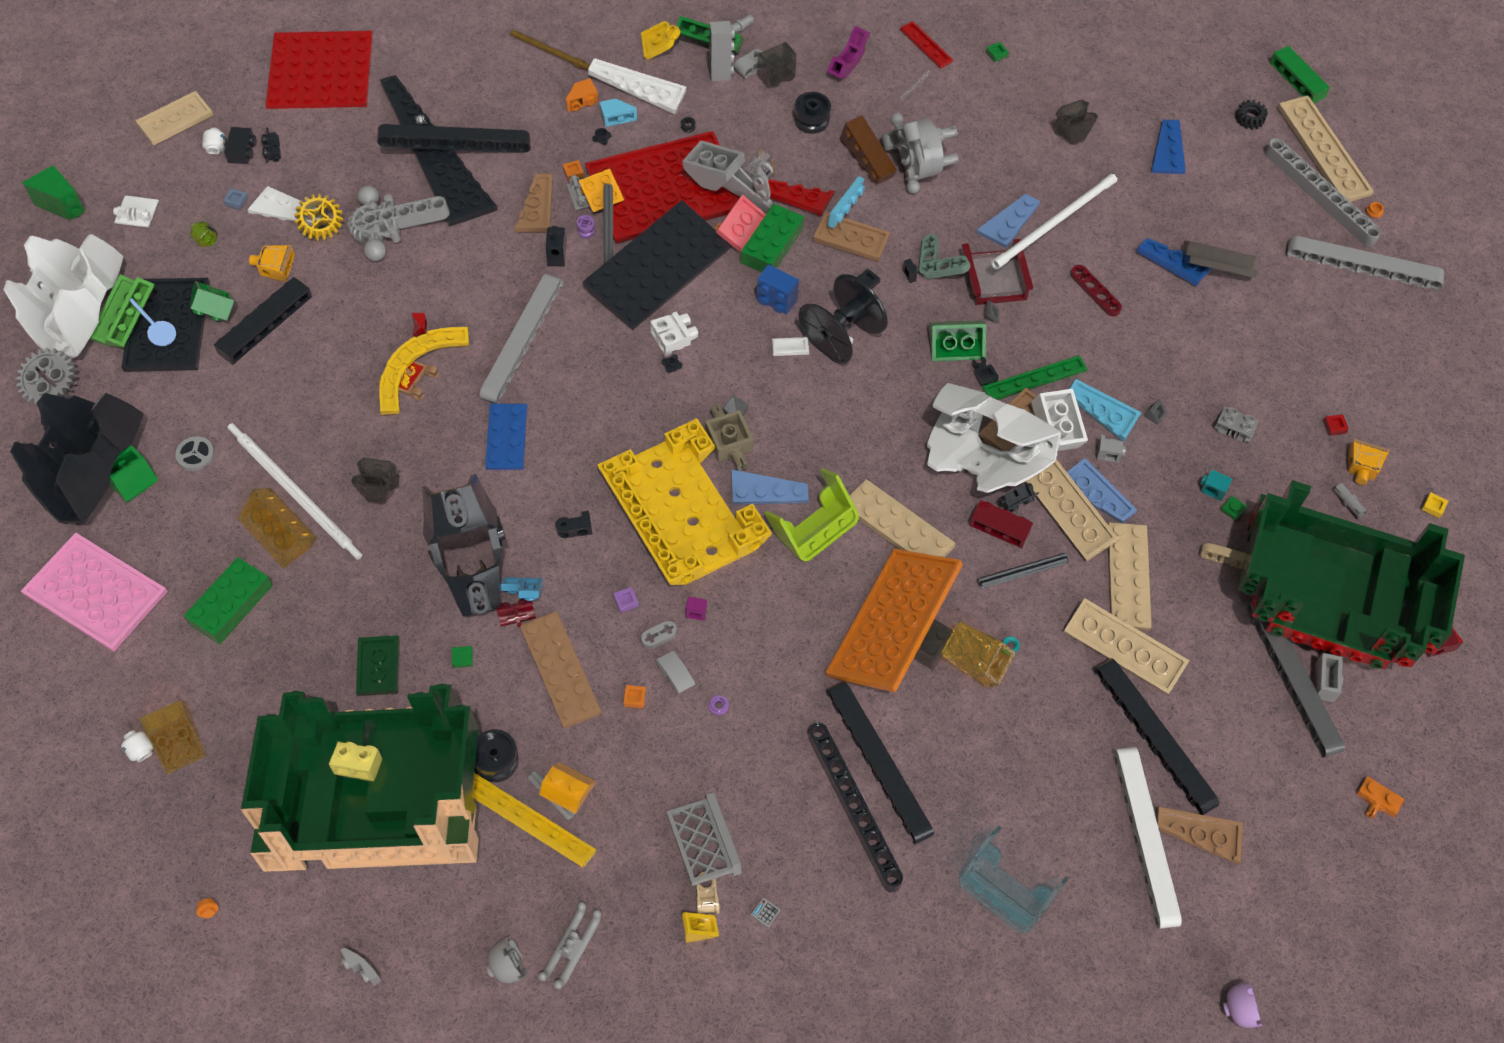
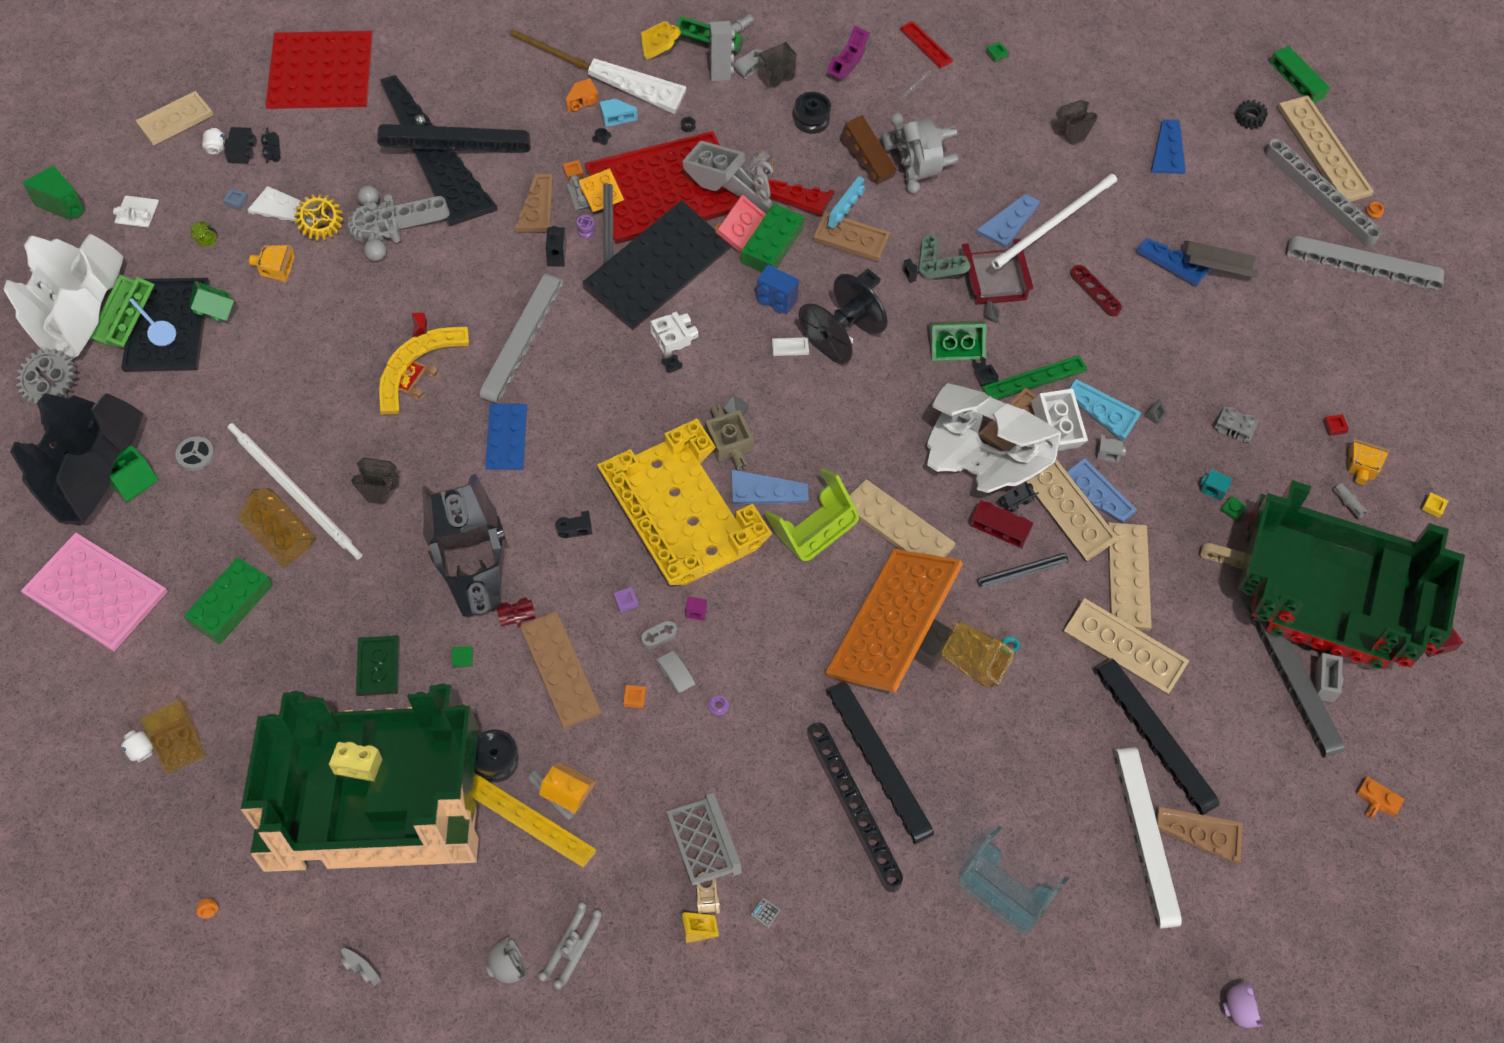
(263, 320): black brick -> none
(527, 587): dark azure plate -> none

